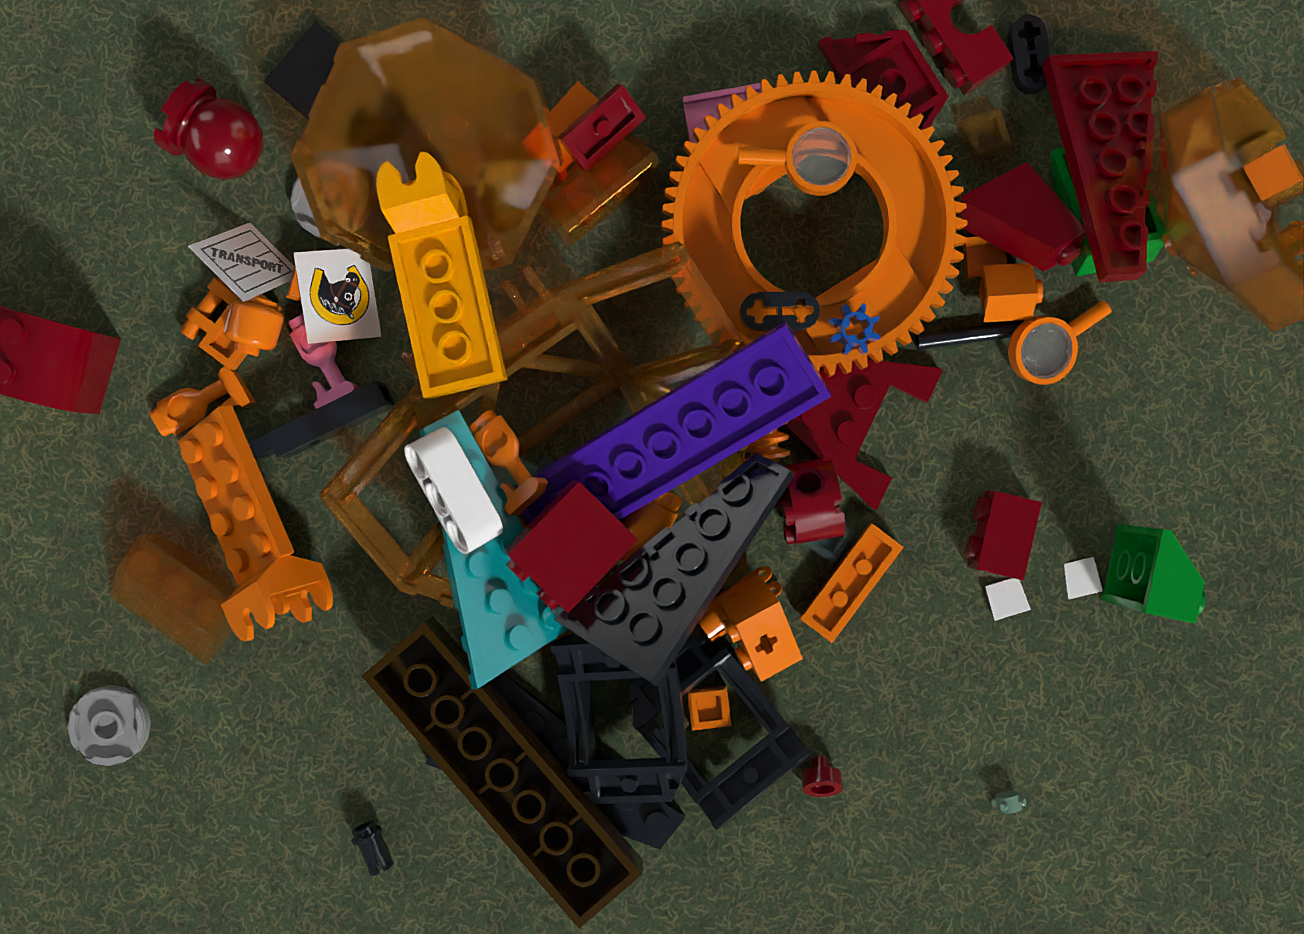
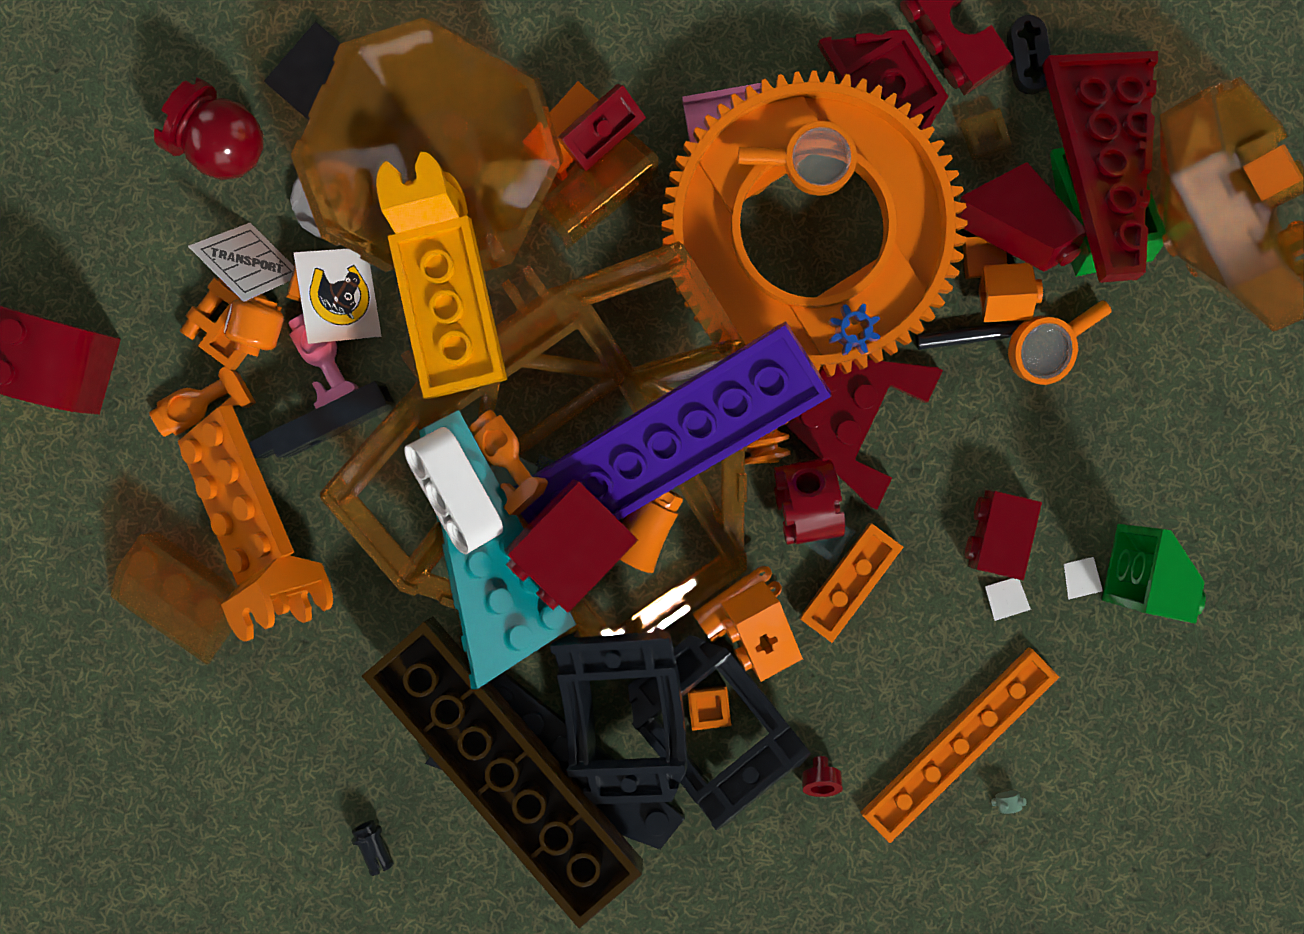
(122, 717): light grey tile -> none
(671, 580): black wing -> none
(779, 301): black beam -> none
(959, 744): none -> orange tile

